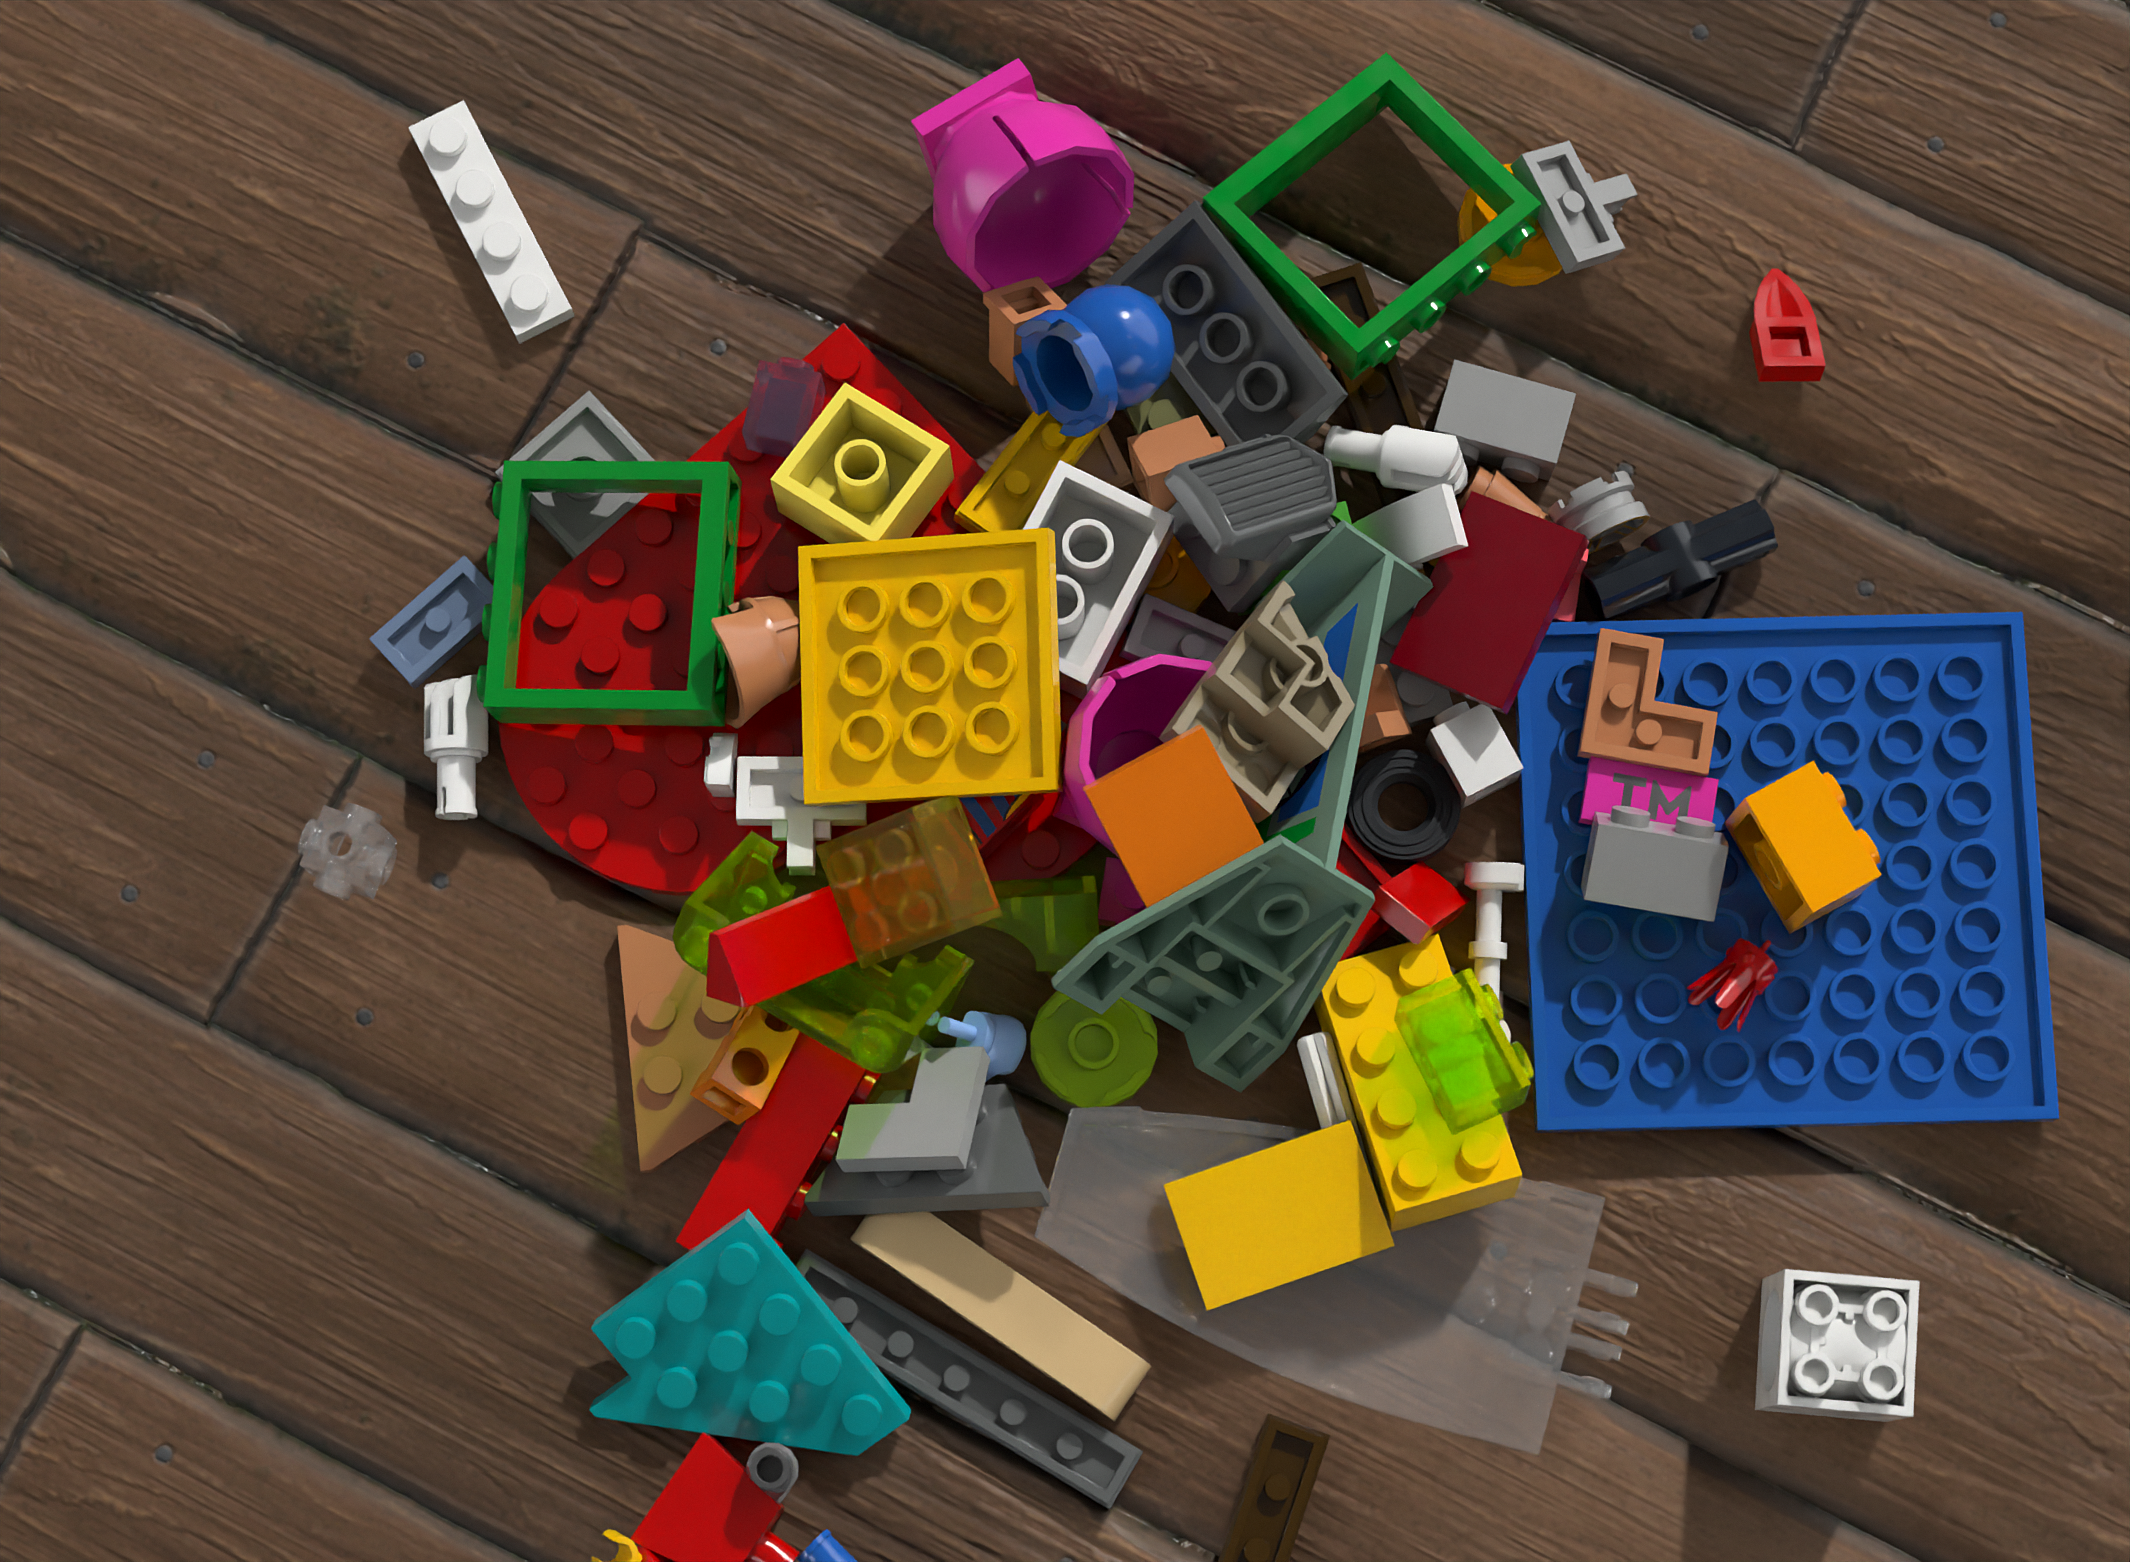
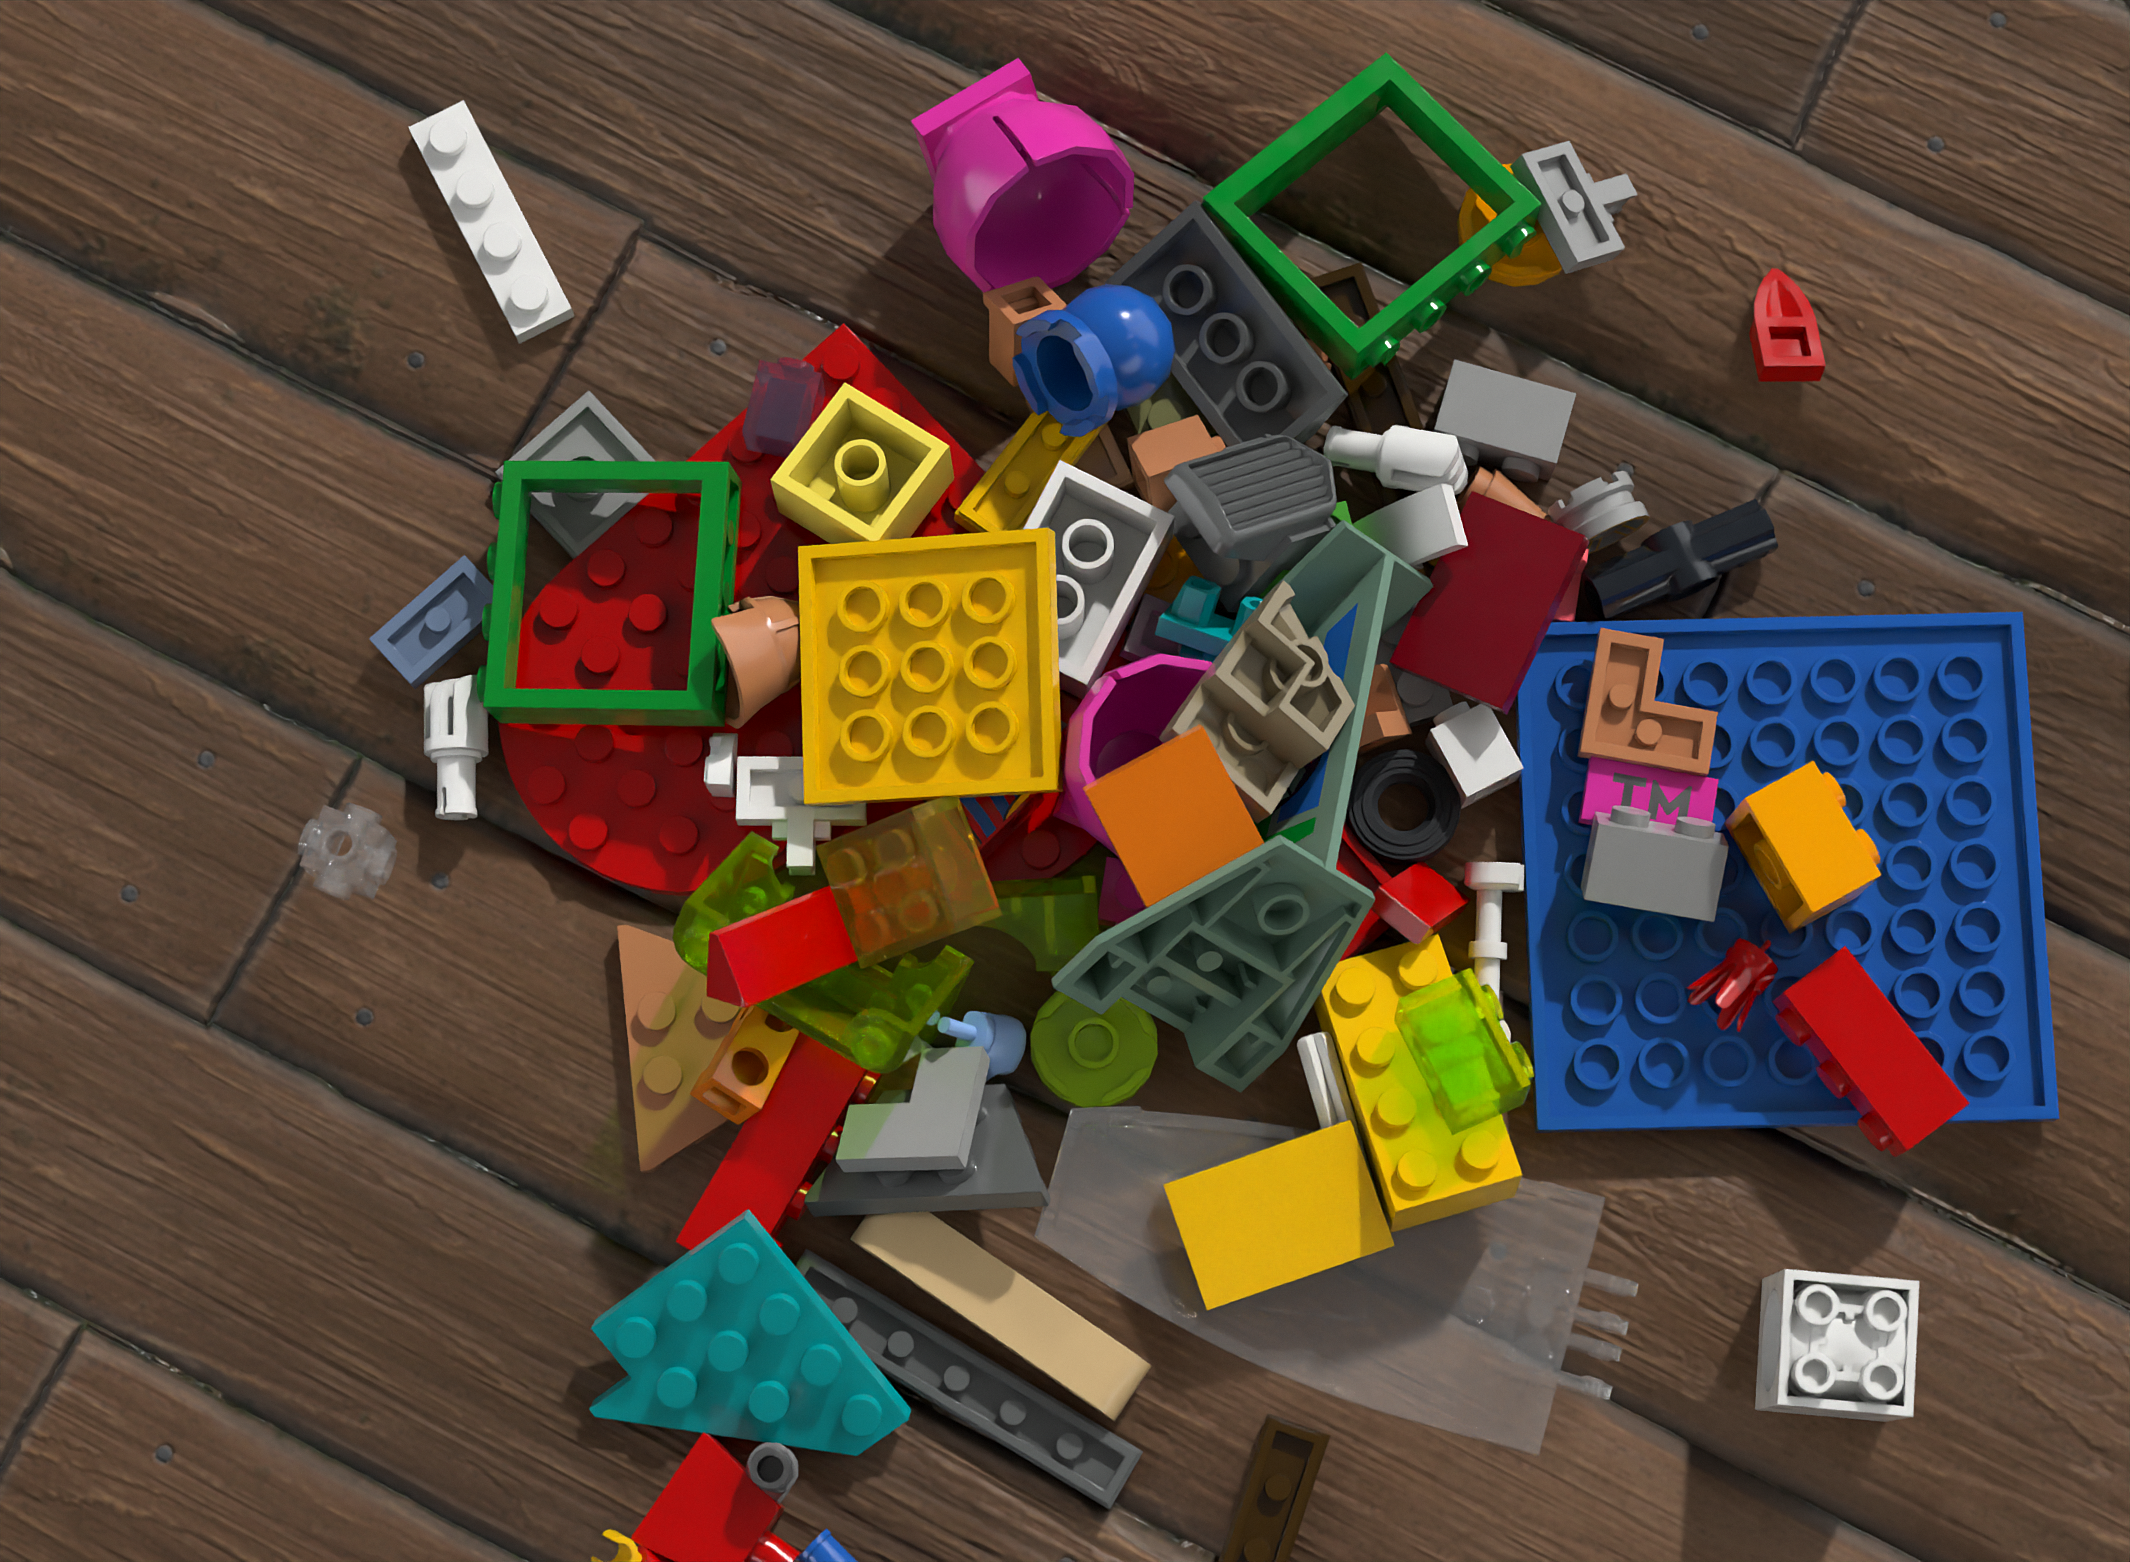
(1195, 625): none -> teal hips
(1868, 1054): none -> red brick

